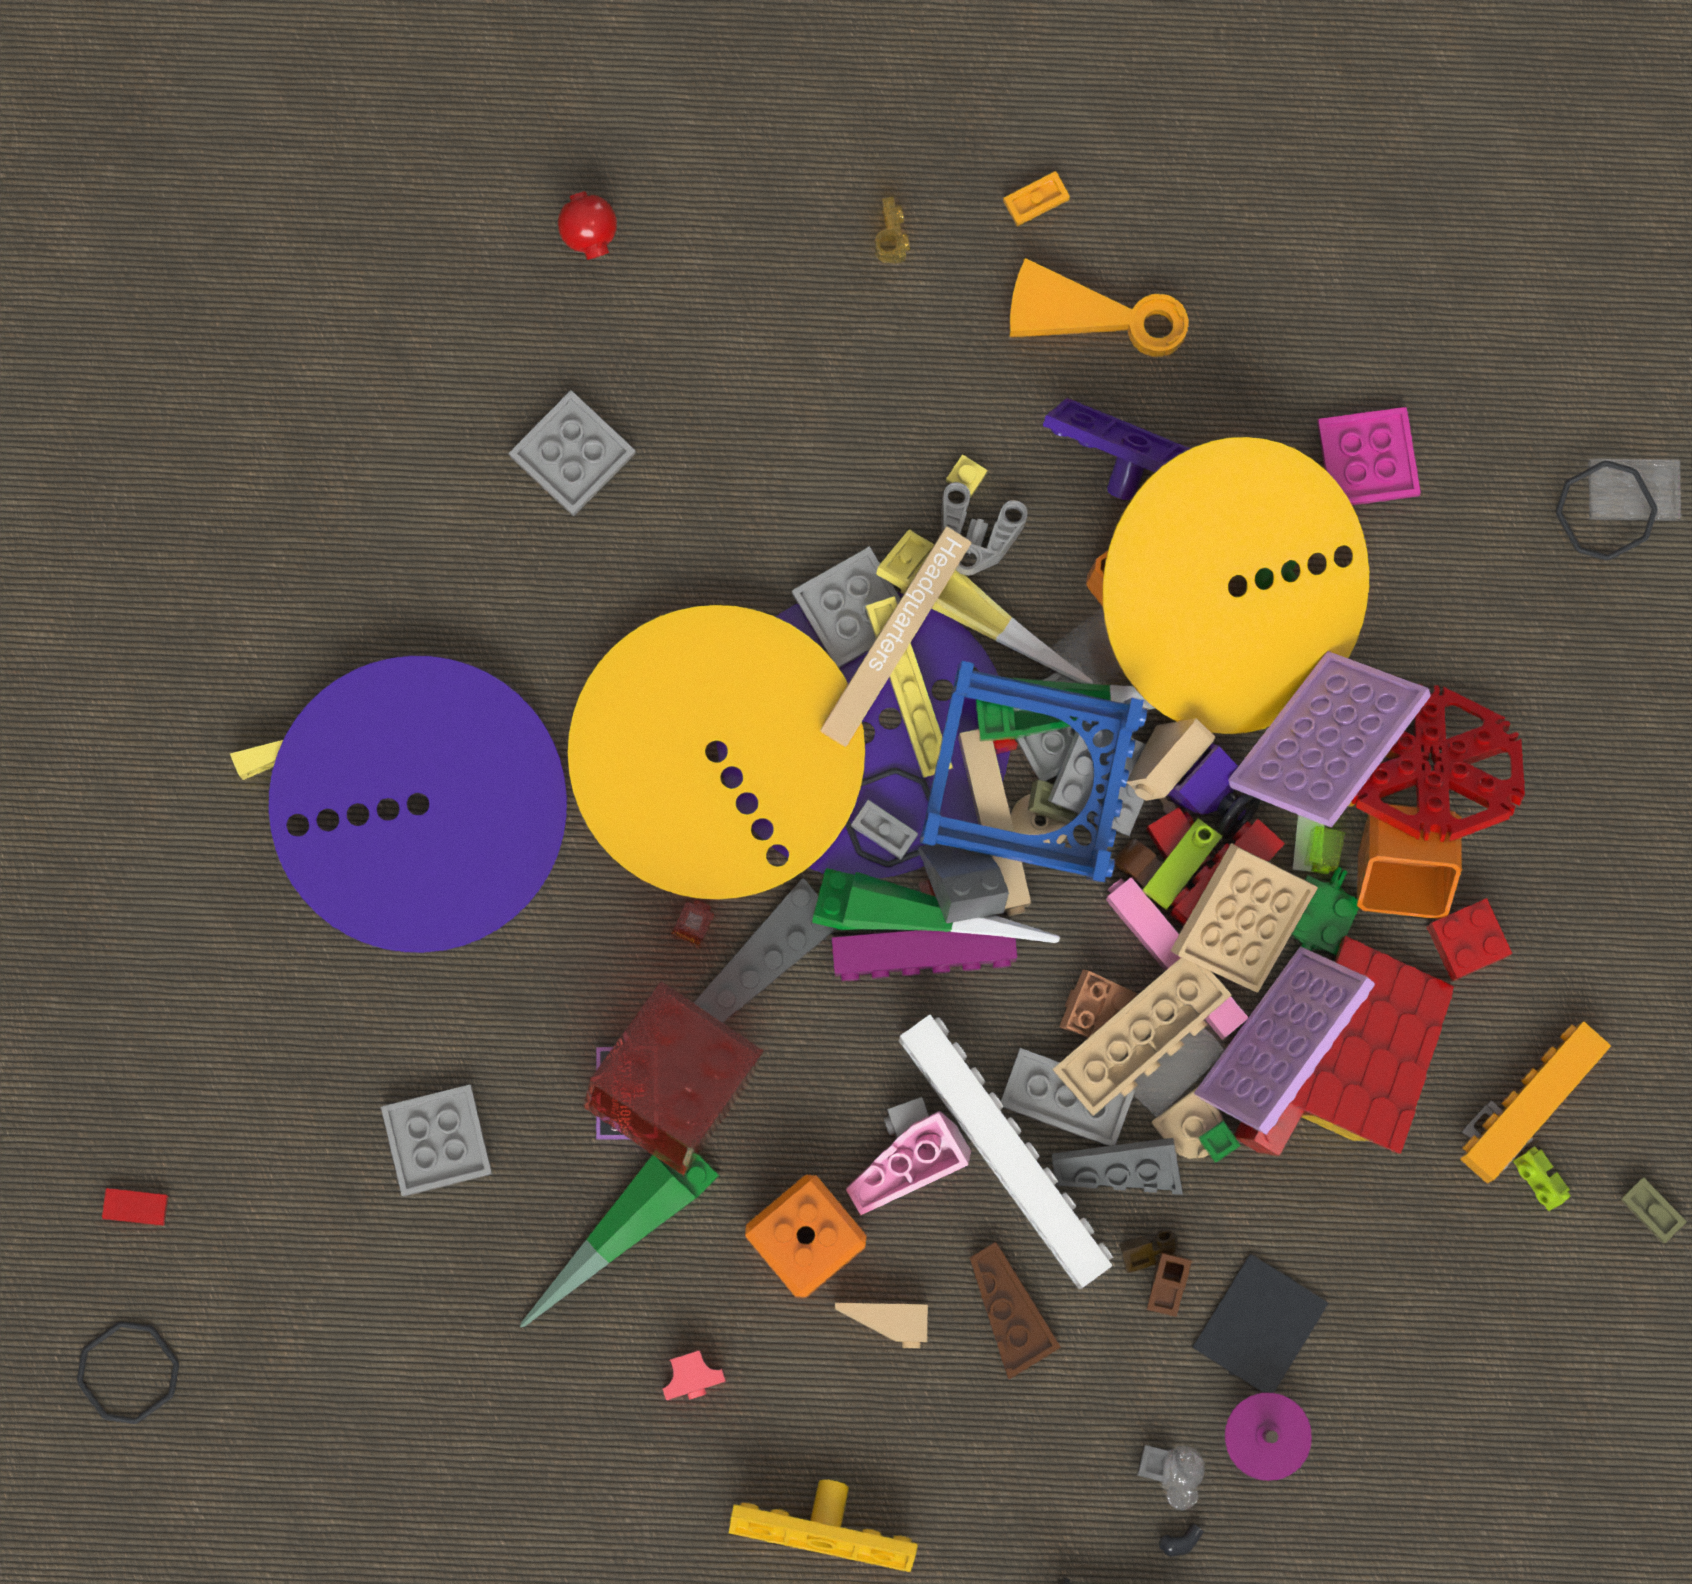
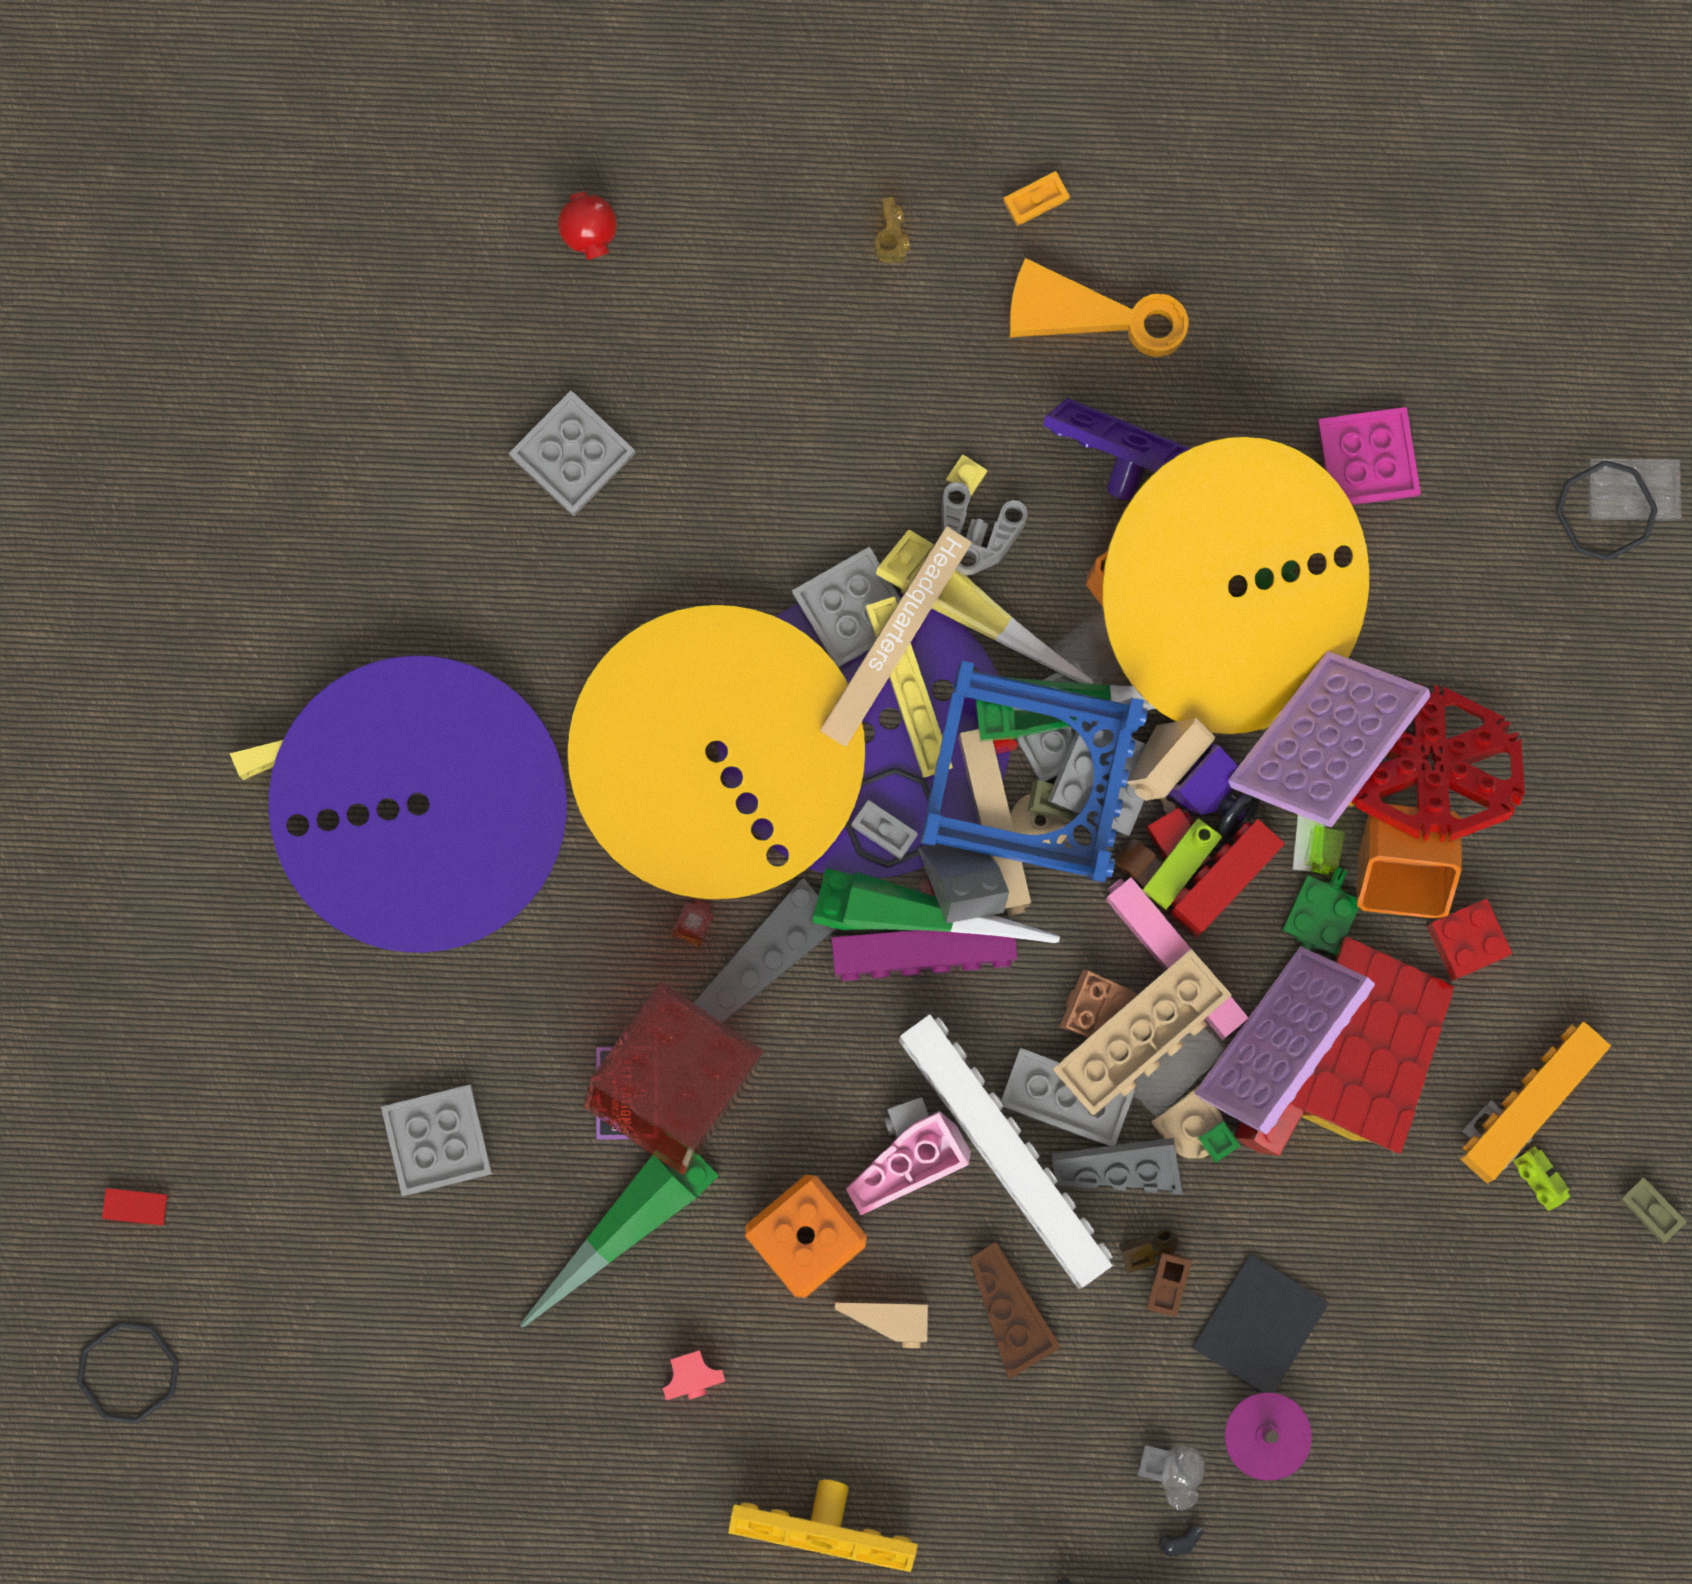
(1244, 918): tan plate -> none

